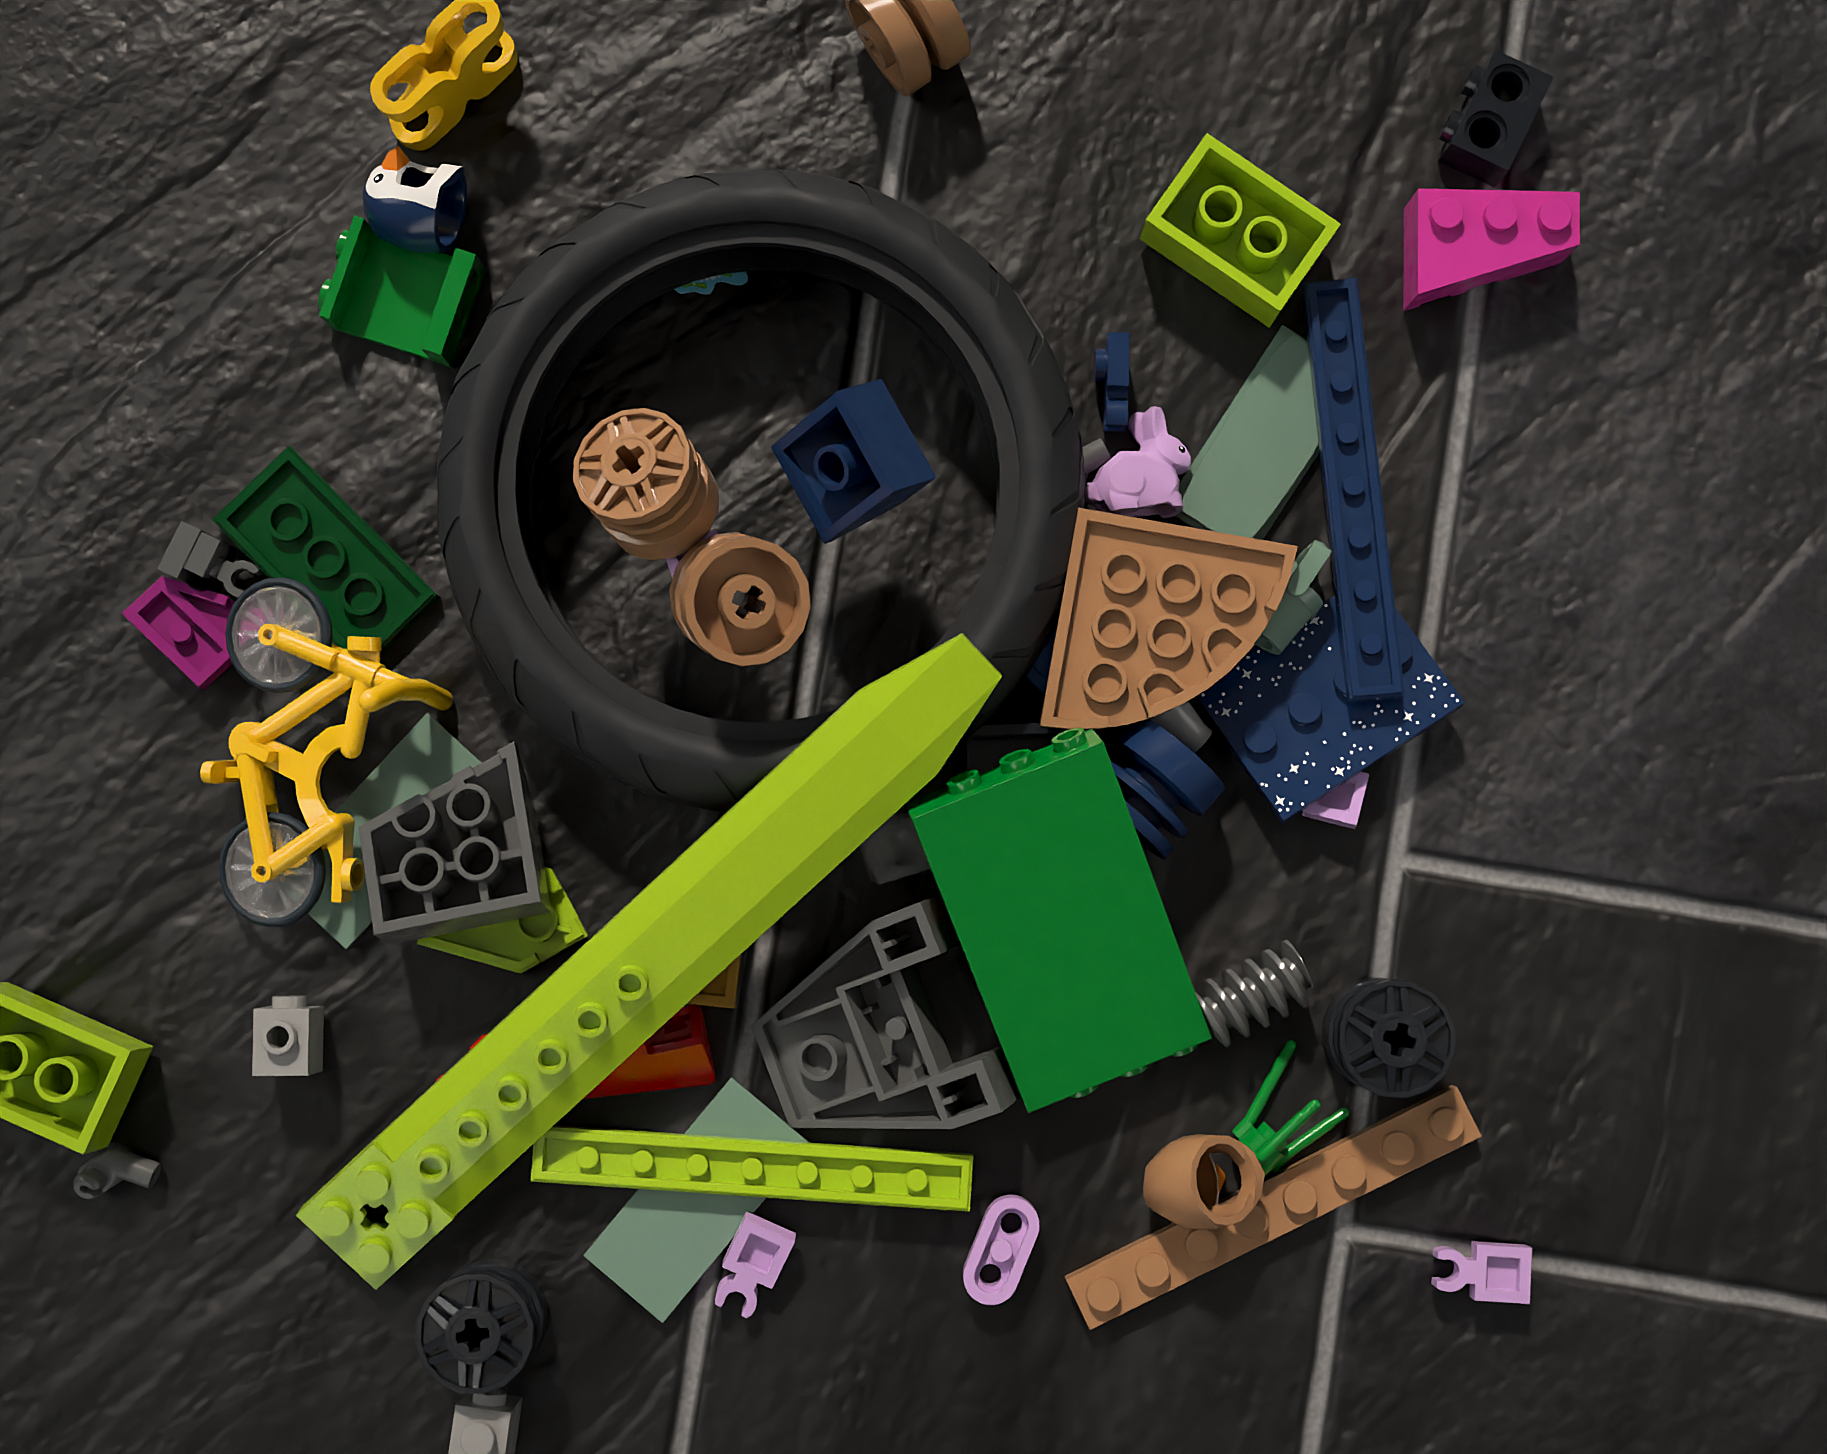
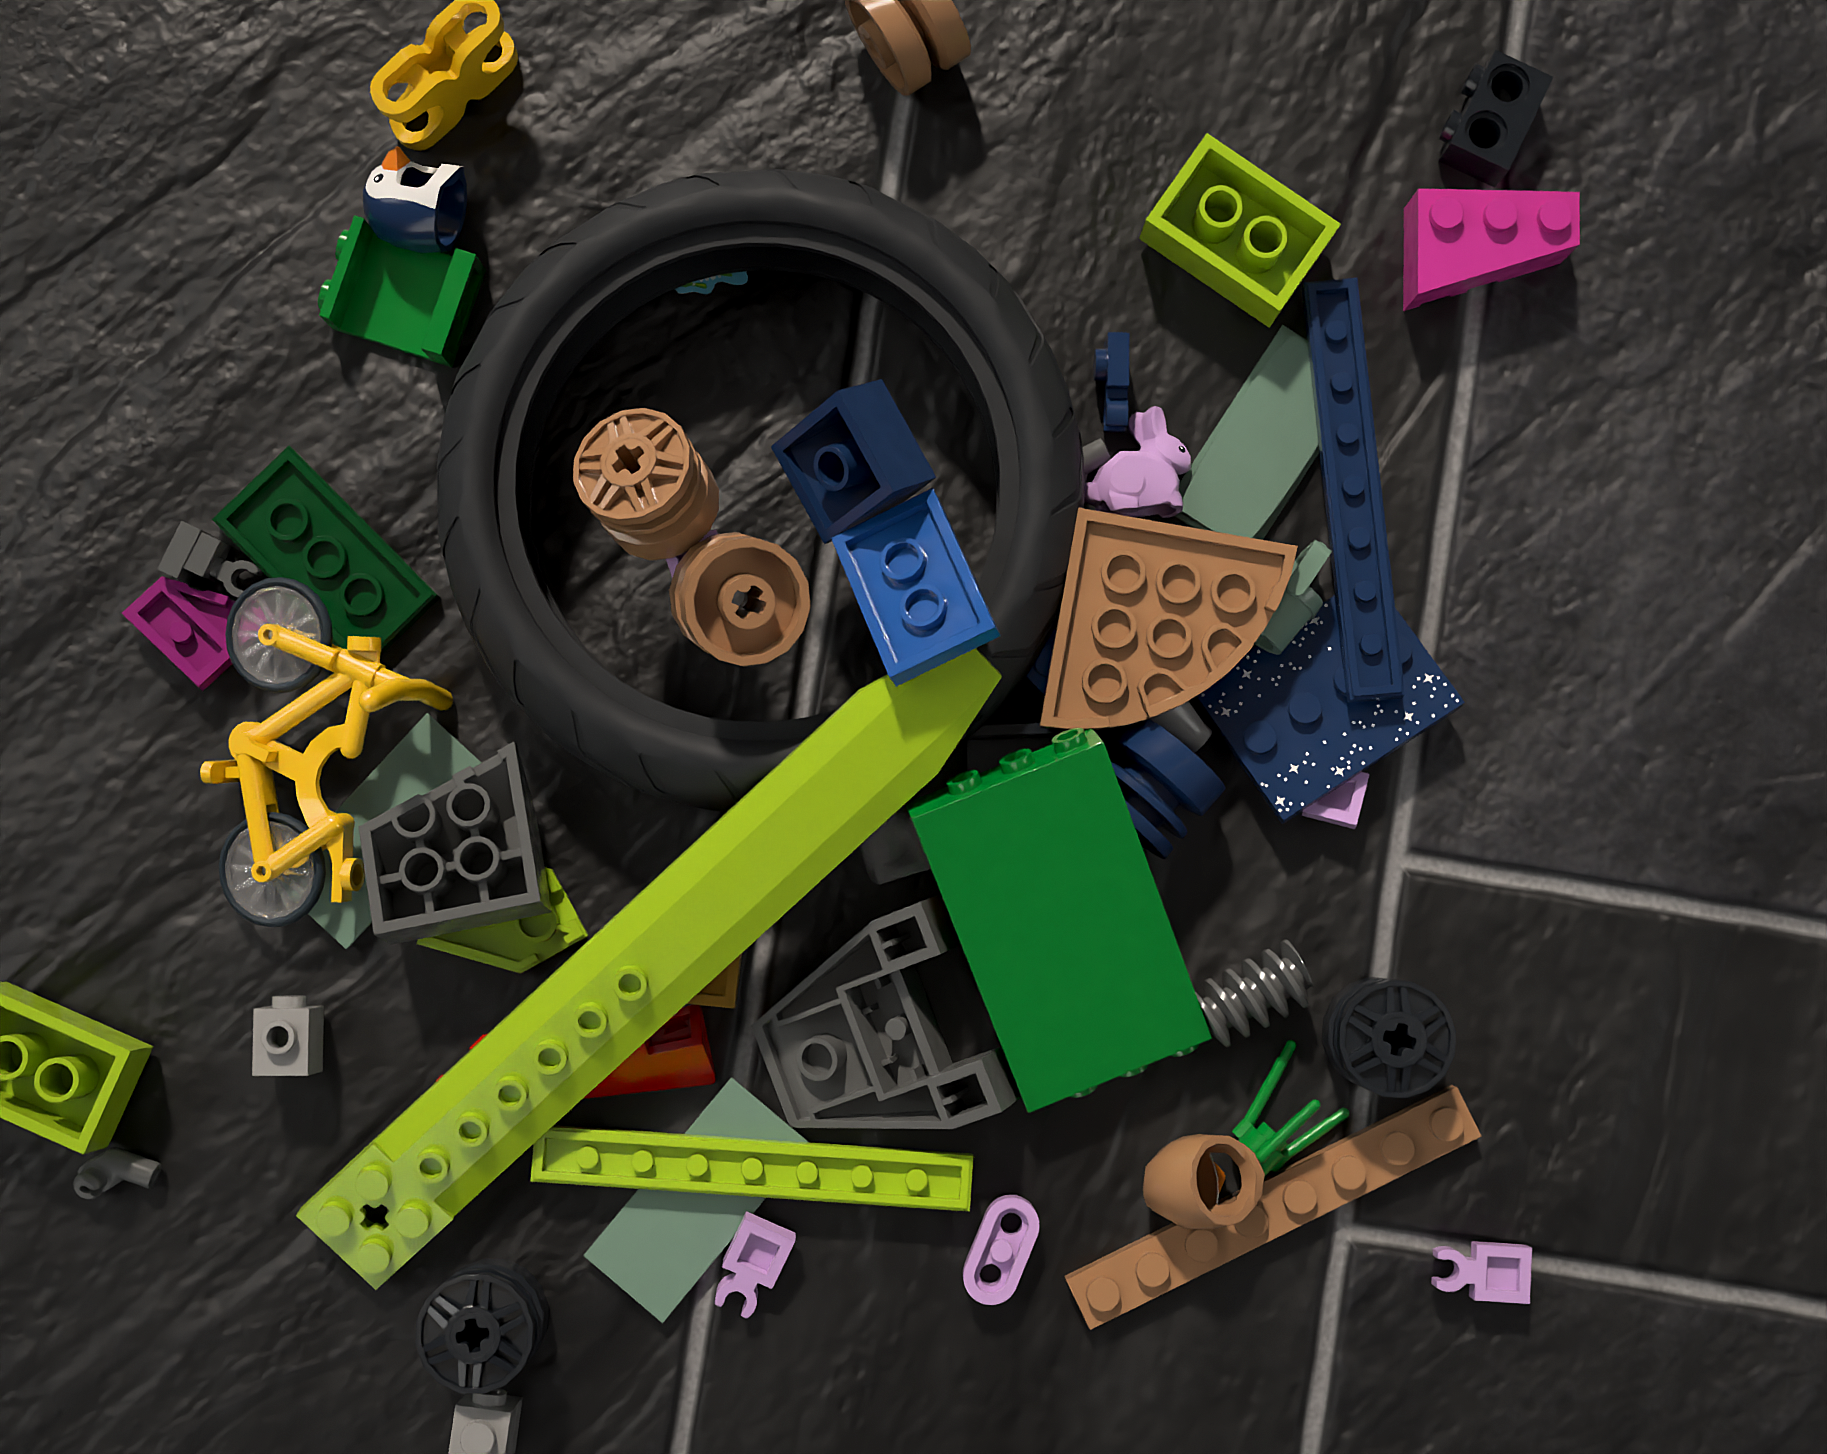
(915, 587): none -> blue plate

